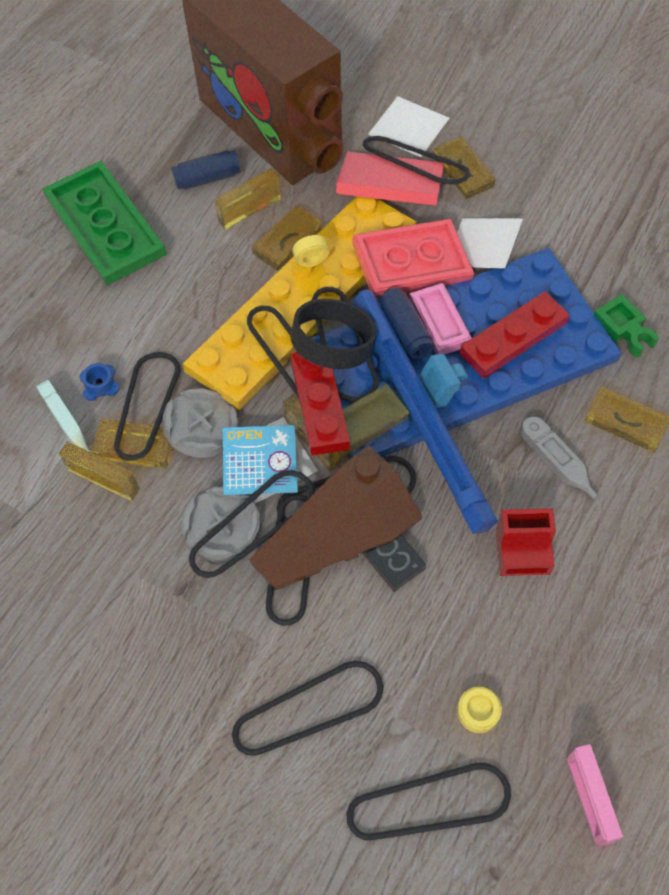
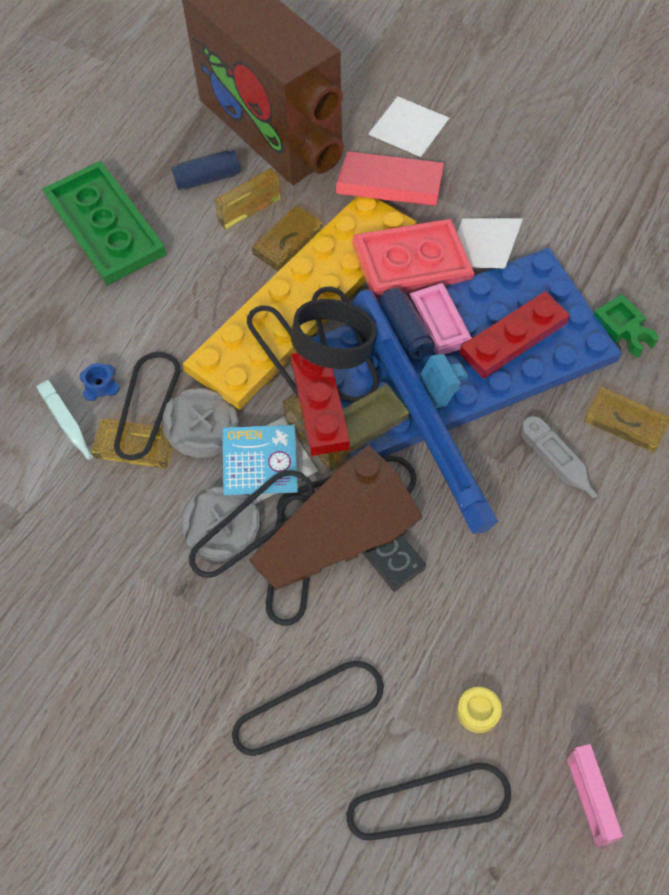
(99, 471): clear yellow tile -> none
(311, 250): light yellow tile -> none
(421, 152): black piece -> none
(459, 151): clear yellow tile -> none
(525, 541): red piece -> none

